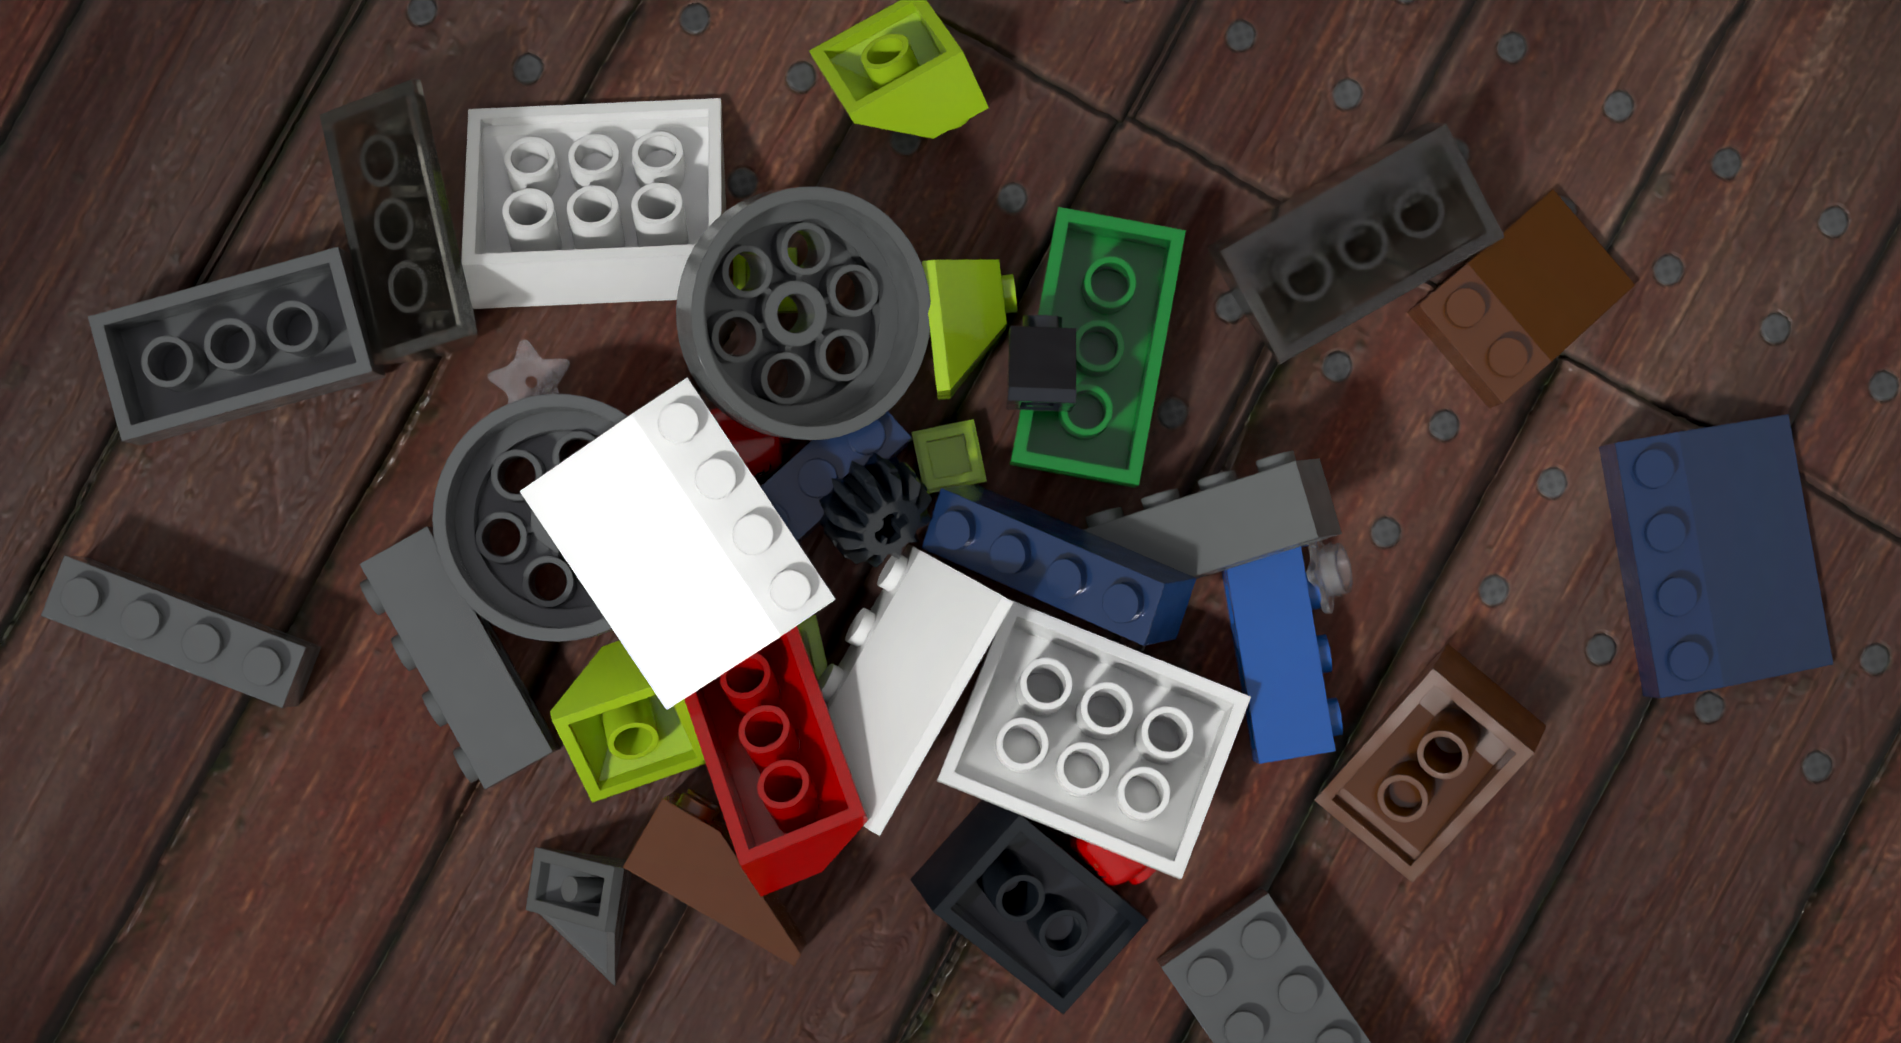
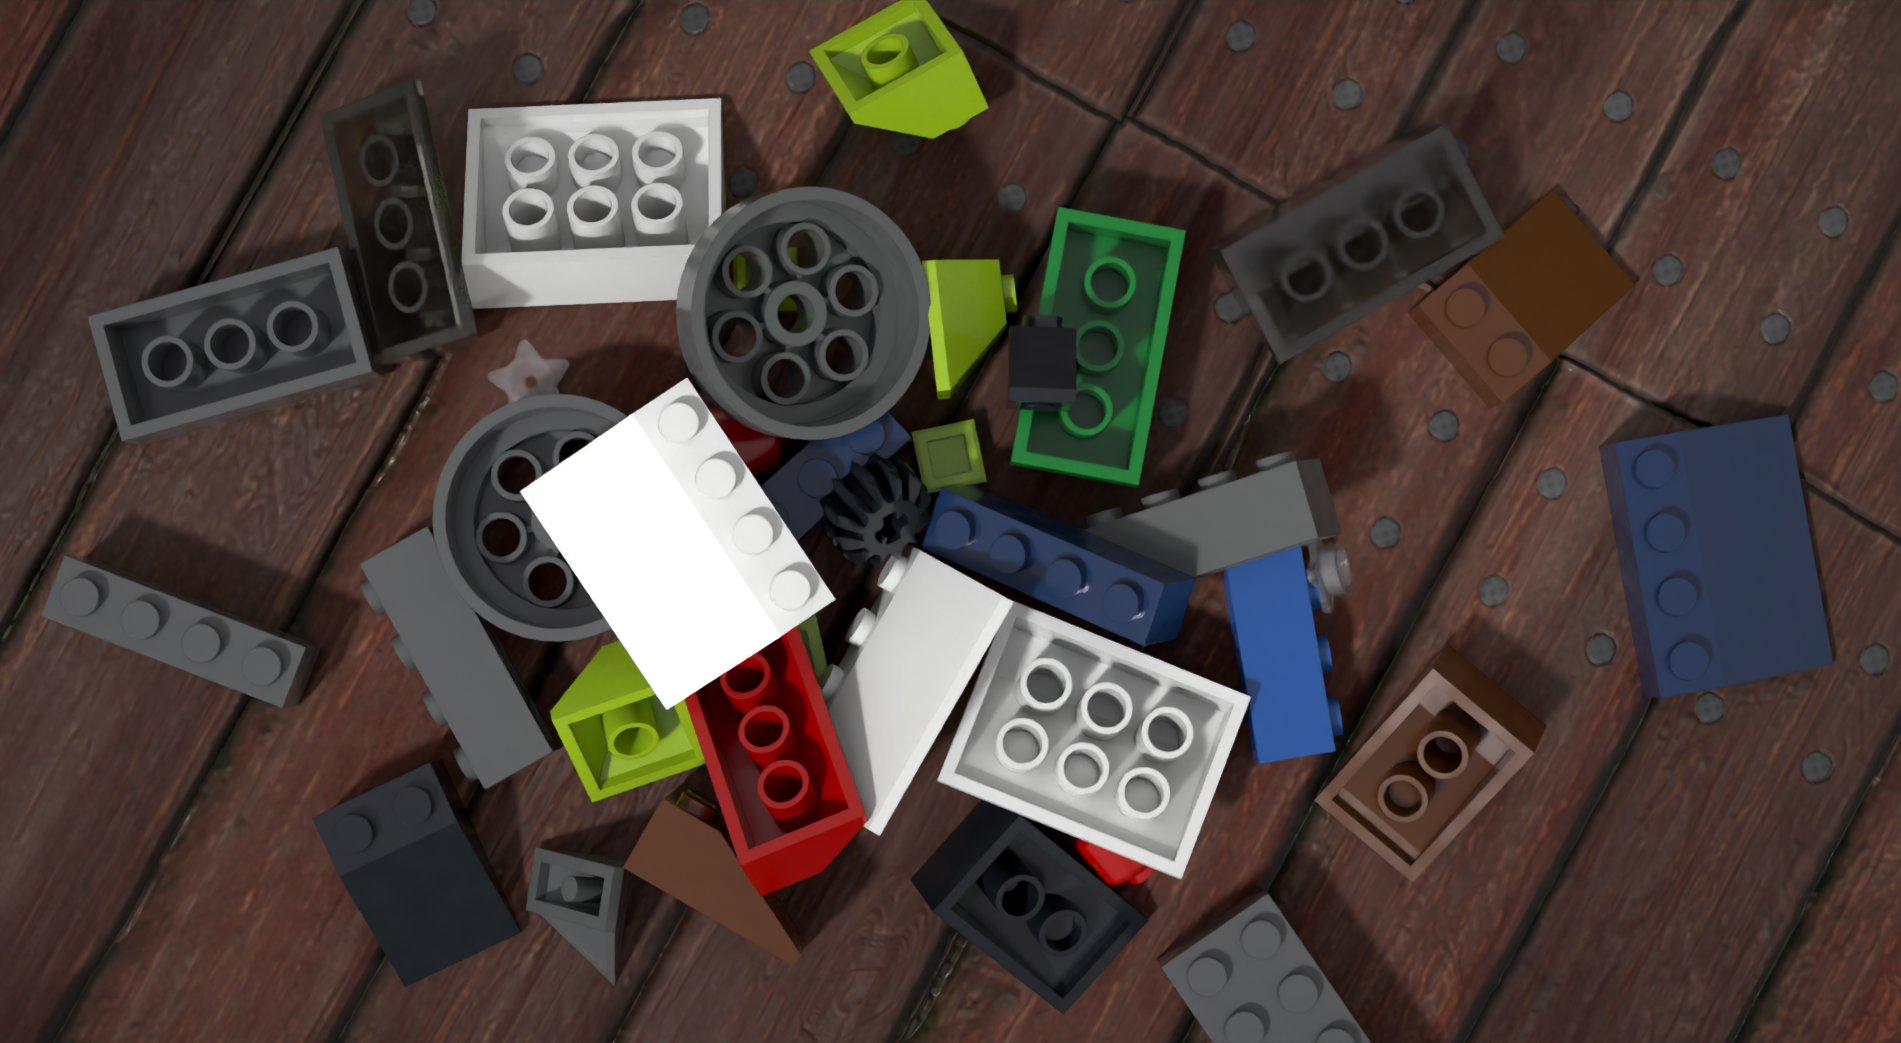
(418, 872): none -> black slope

